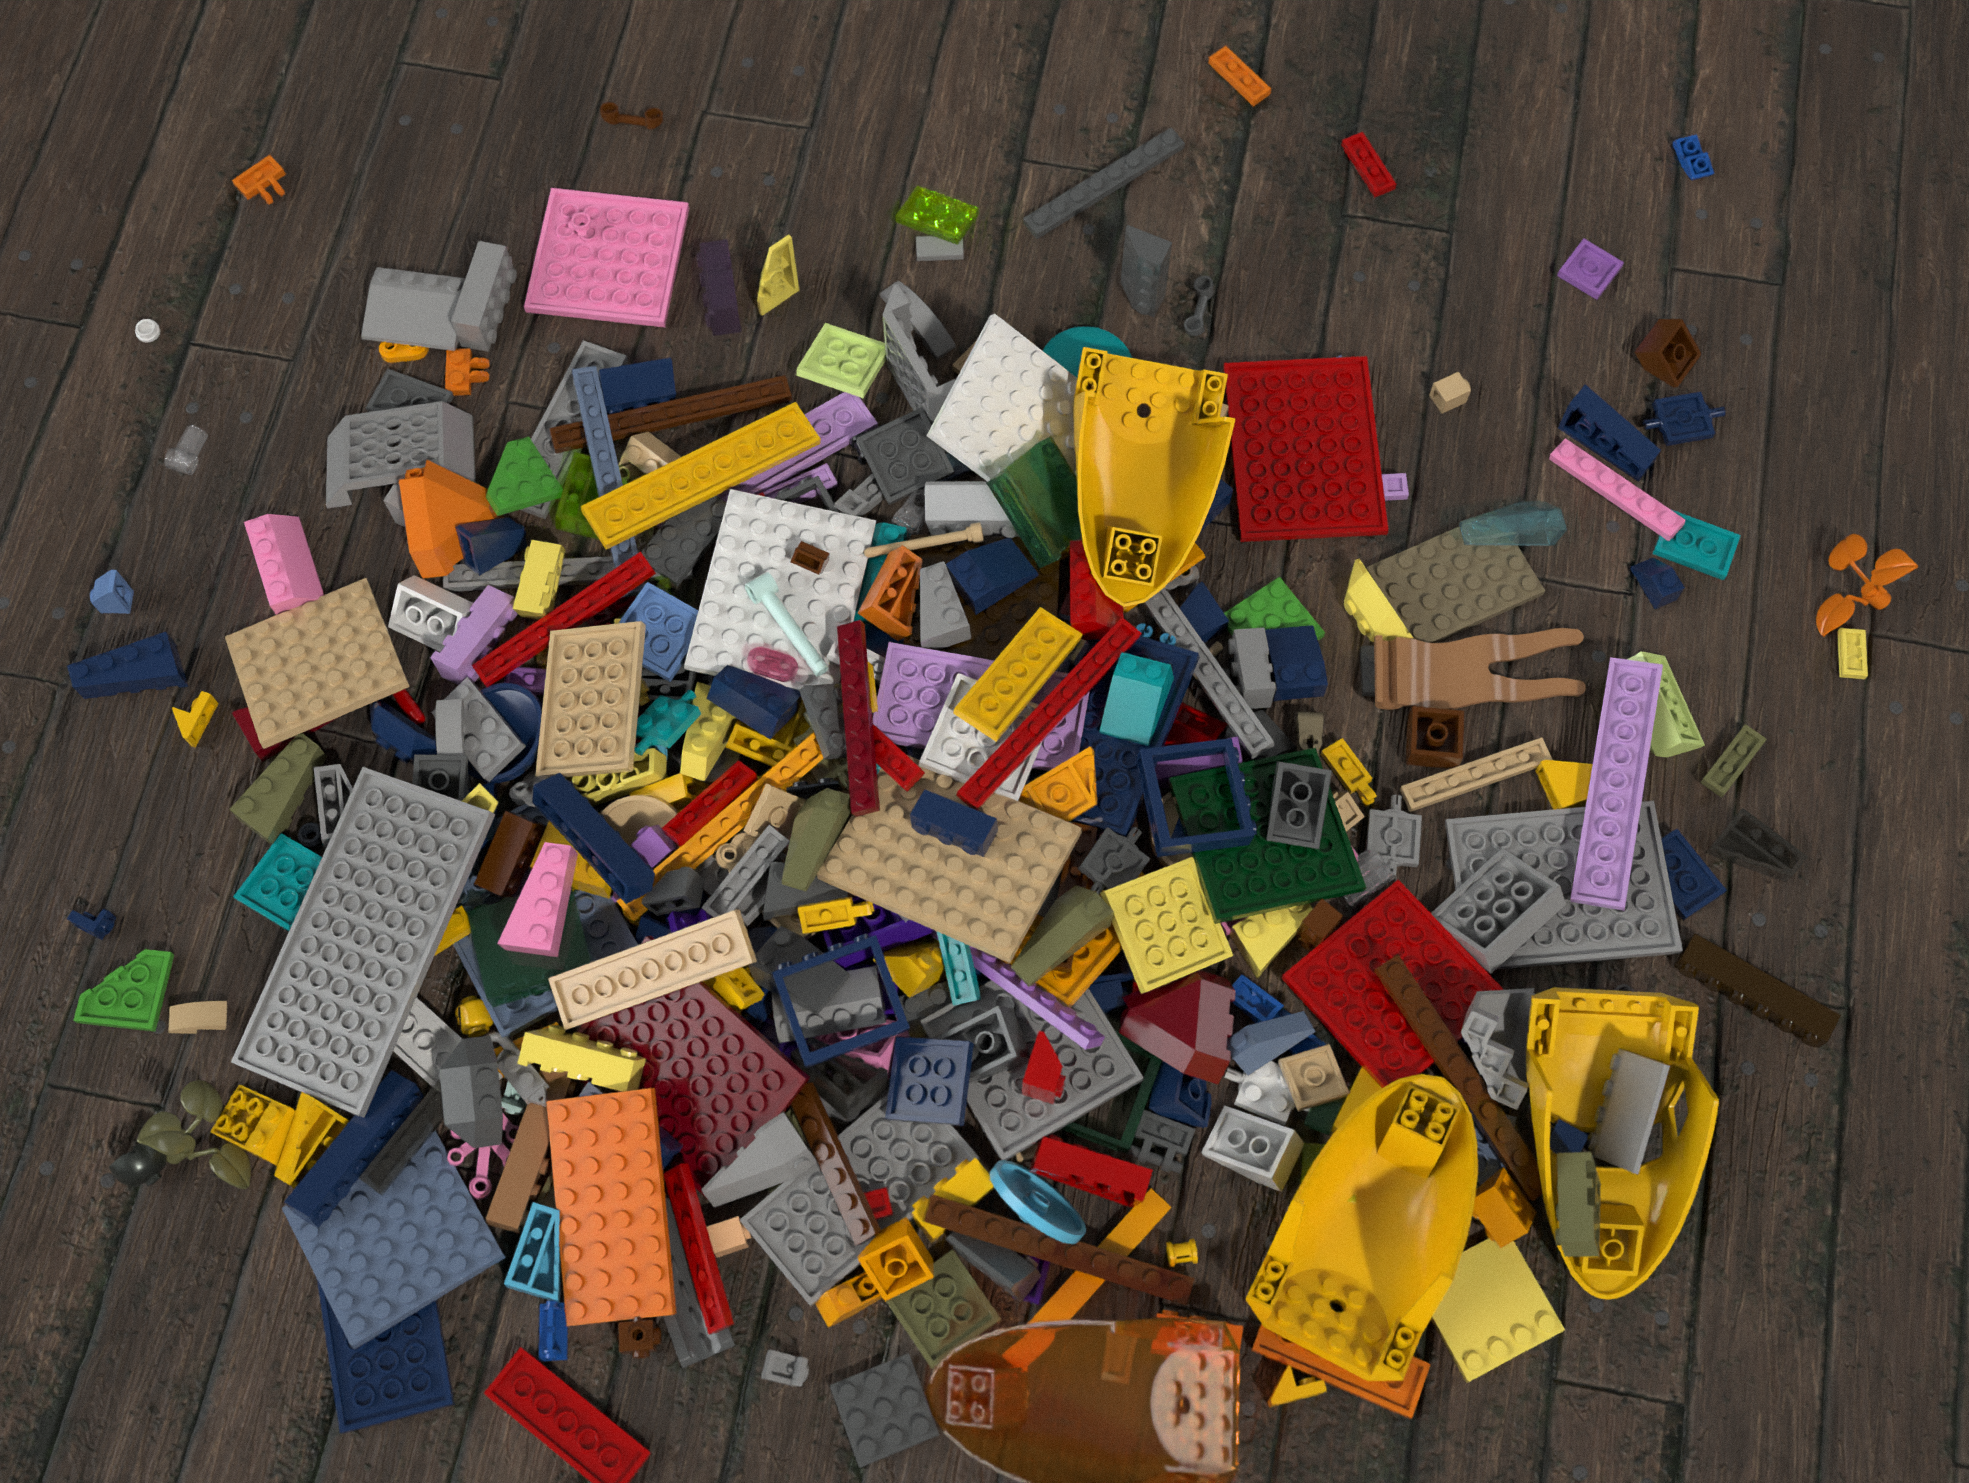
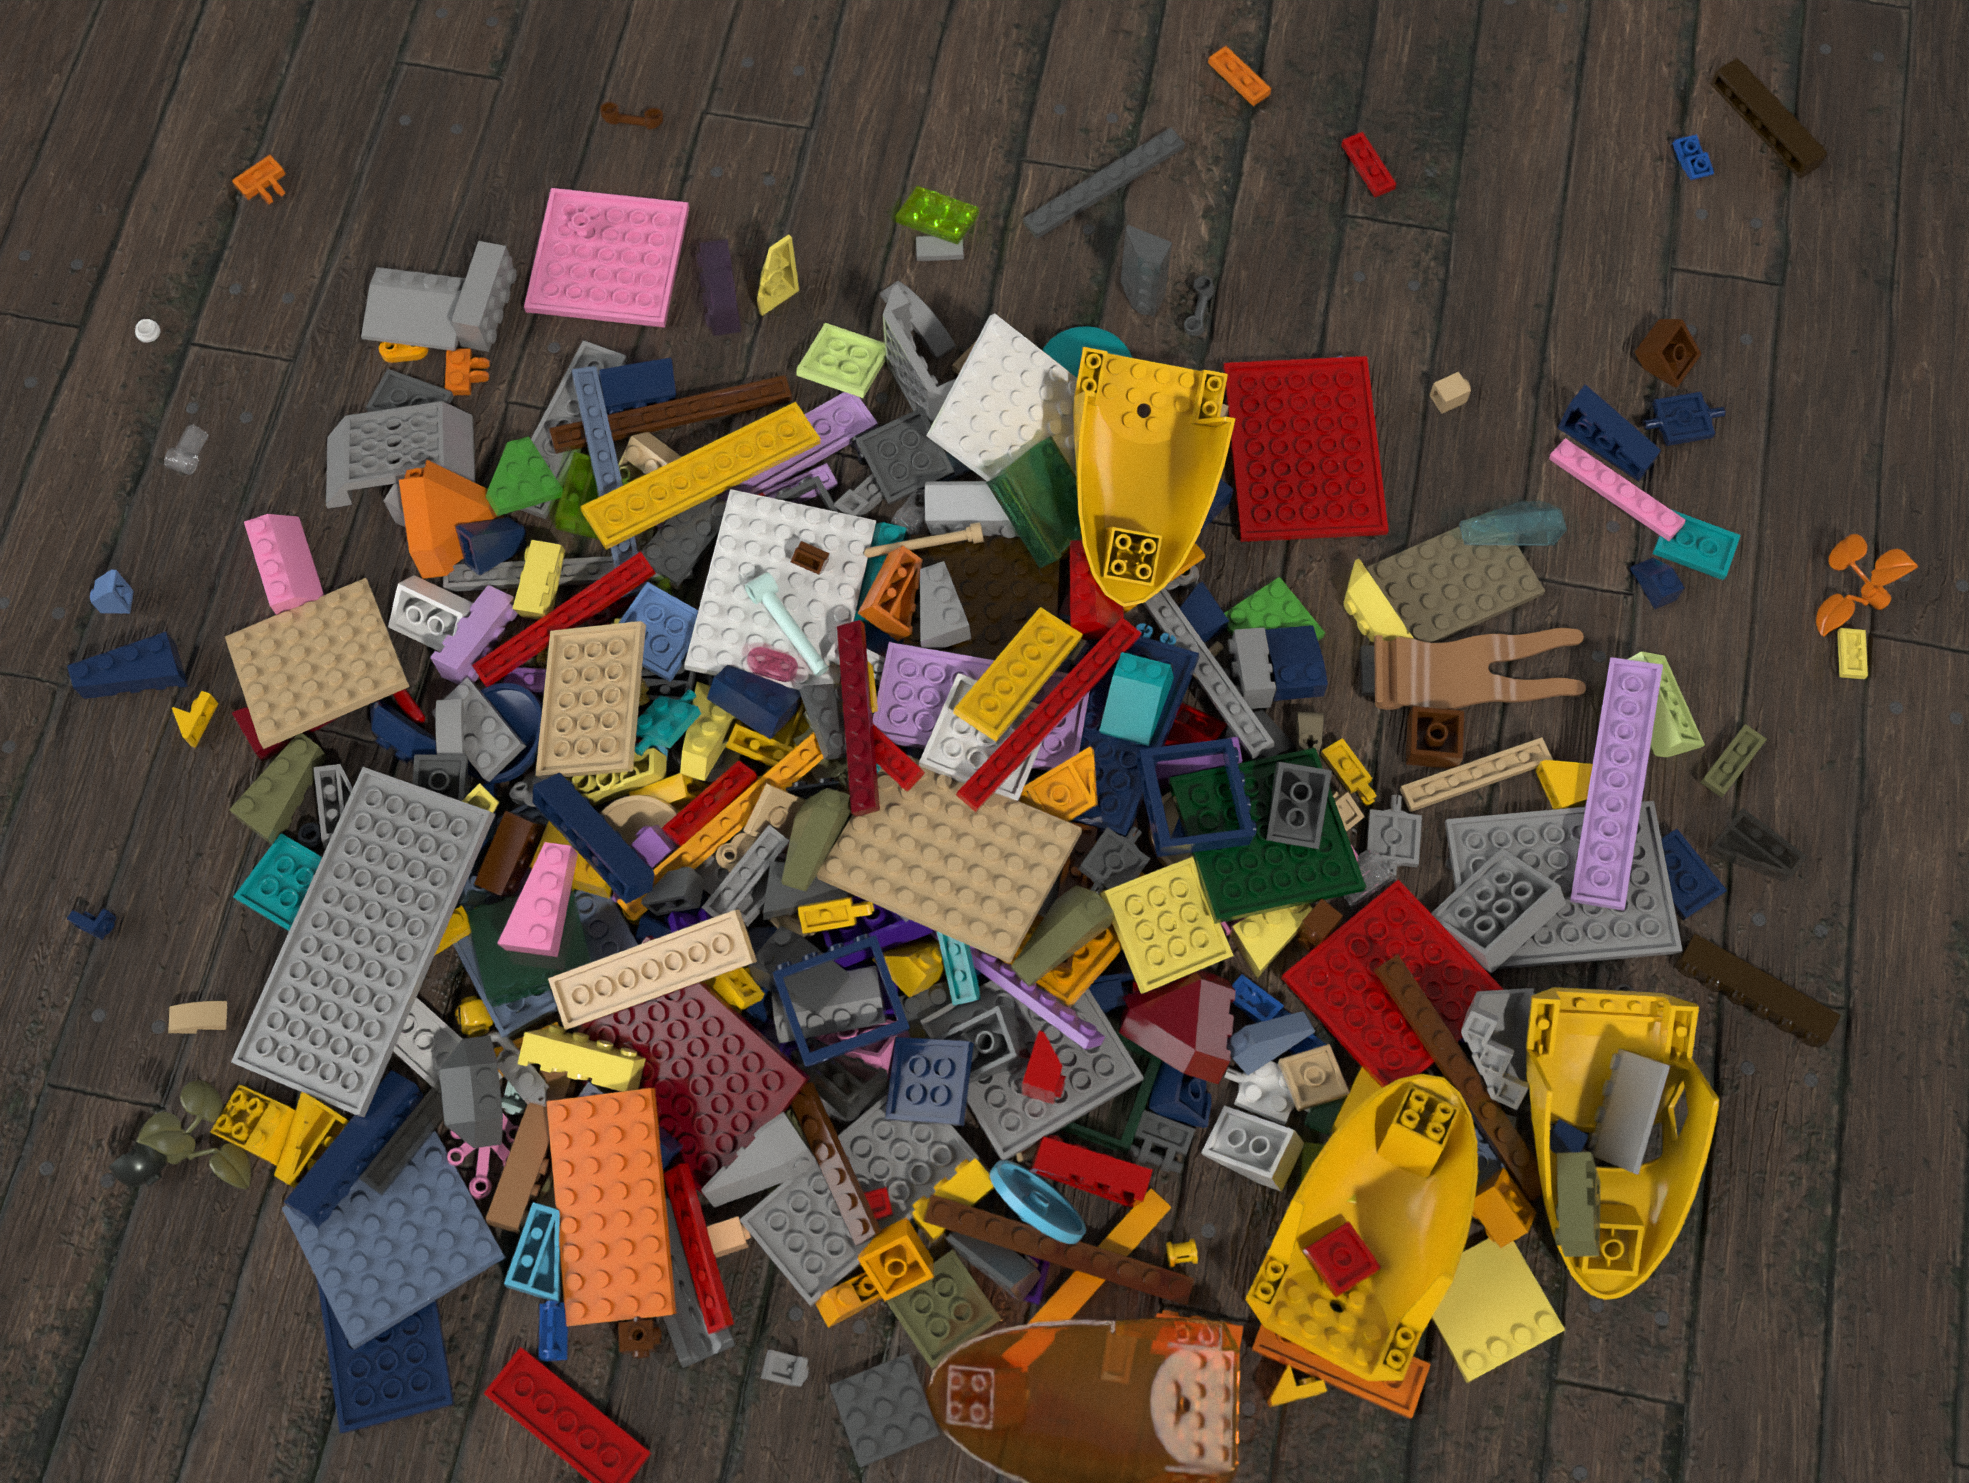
(129, 995): bright green plate -> none
(953, 823): dark blue brick -> none
(990, 573): dark blue slope -> none
(1342, 1259): none -> red plate
(1395, 486): lavender plate -> none
(1590, 269): medium lavender plate -> none
(1768, 118): none -> dark brown brick

